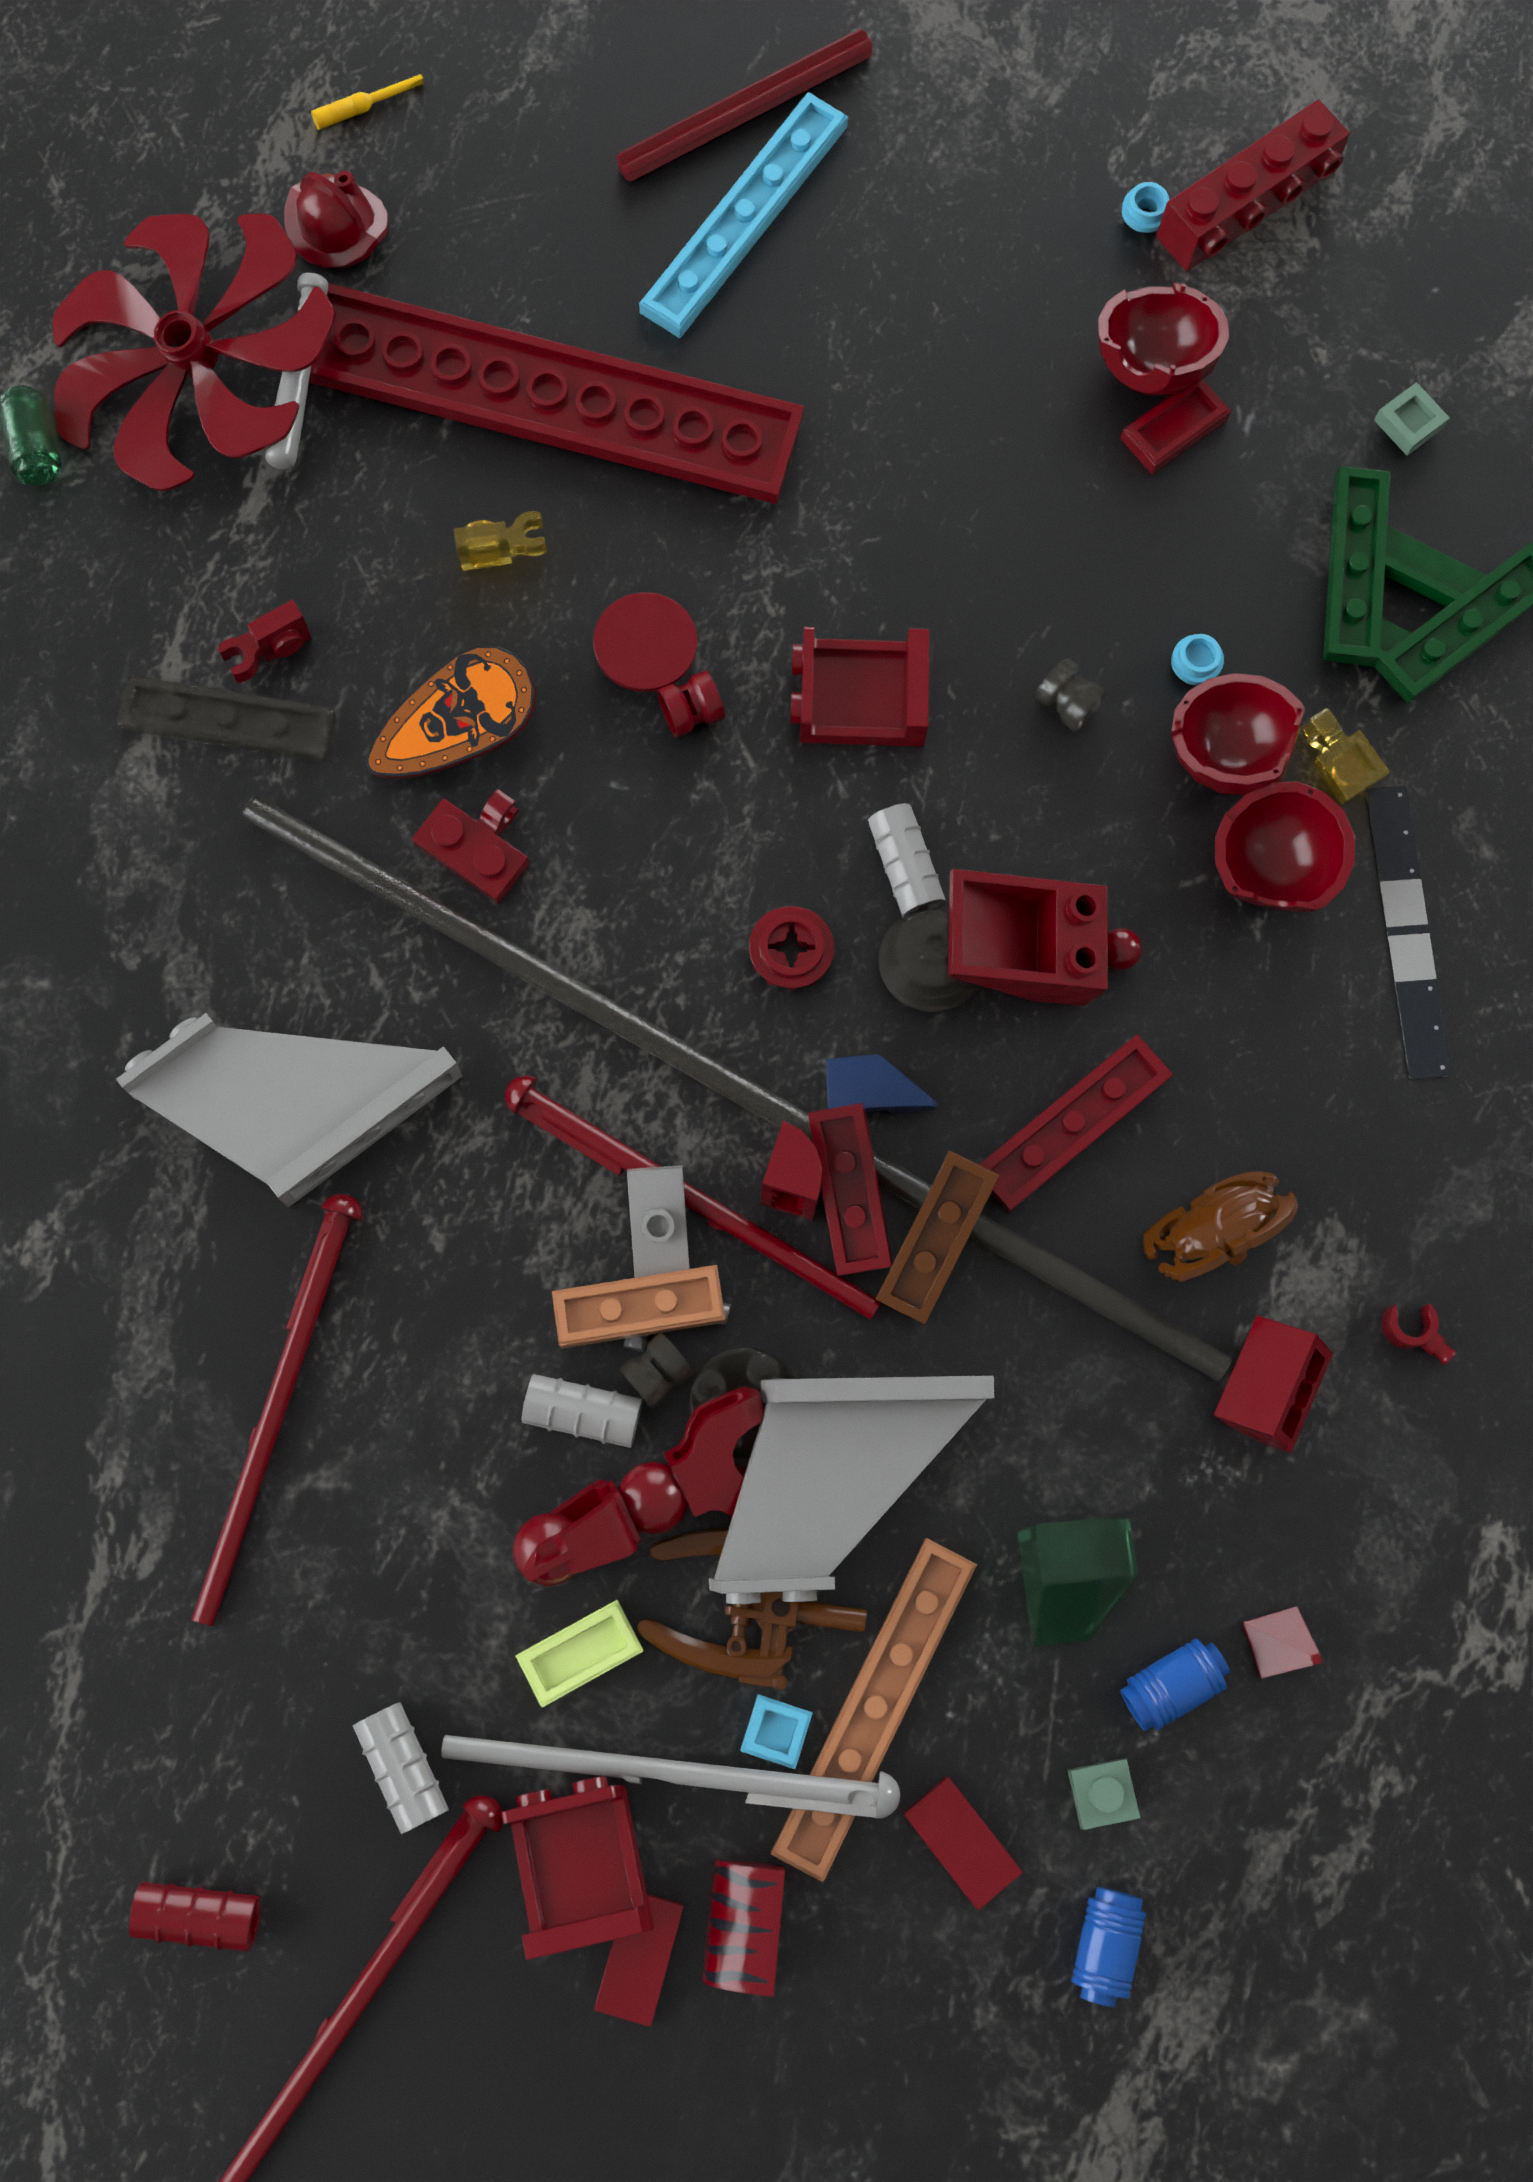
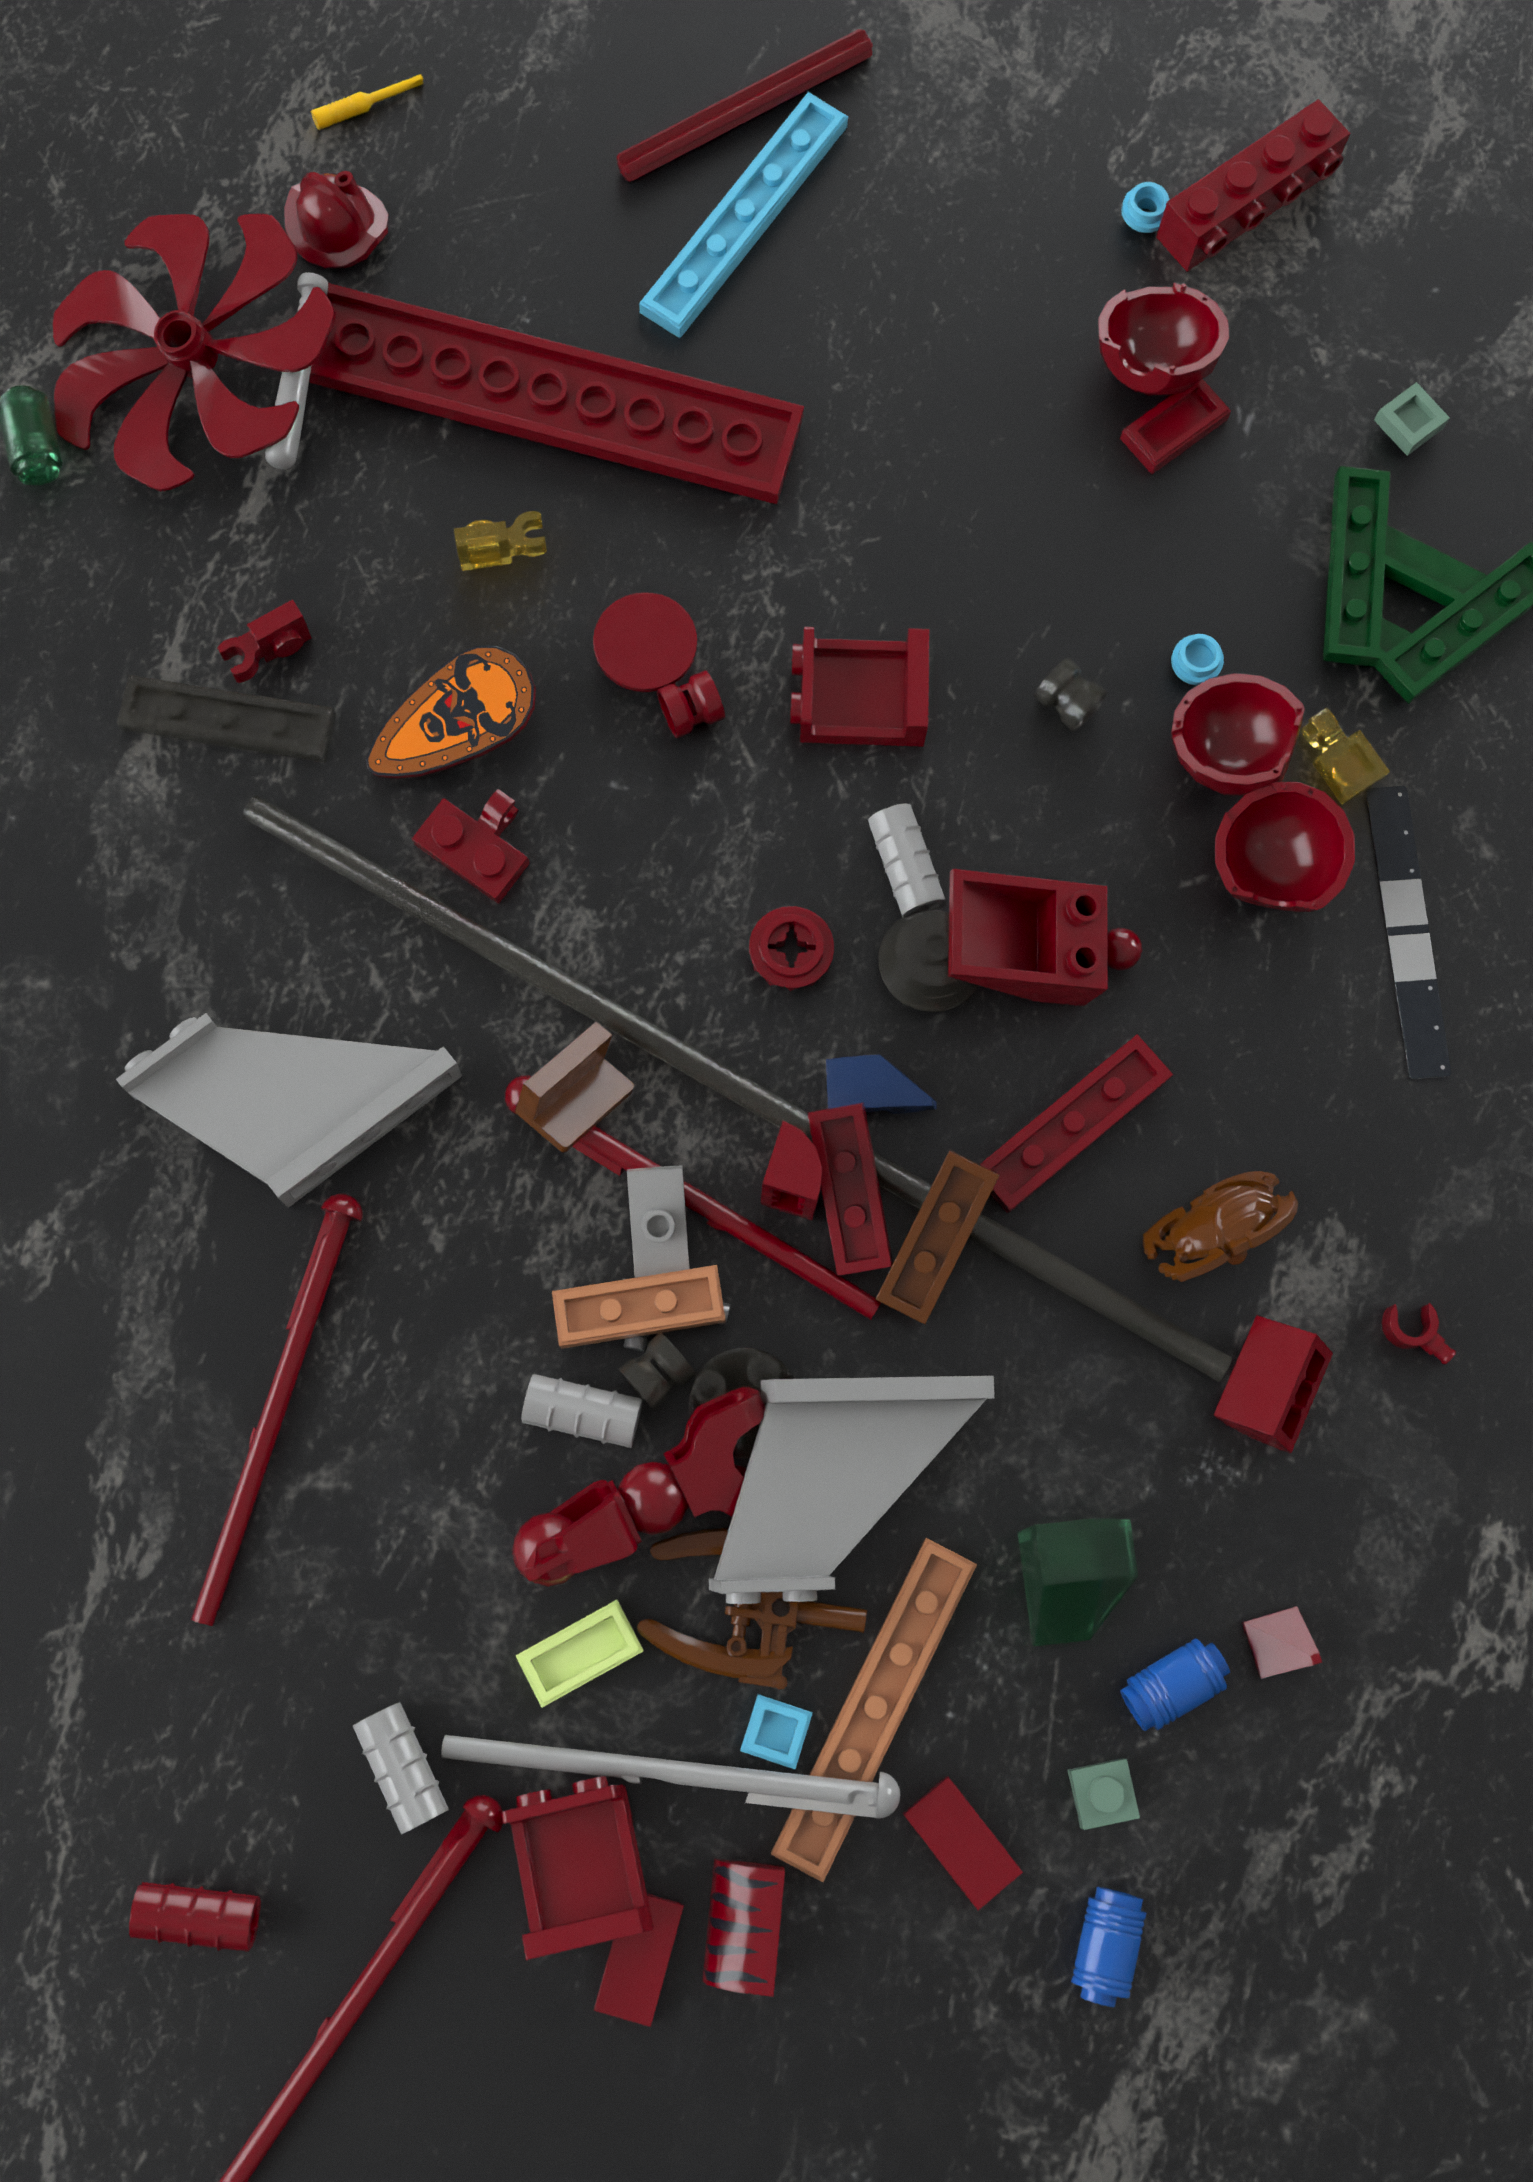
(574, 1090): none -> panel

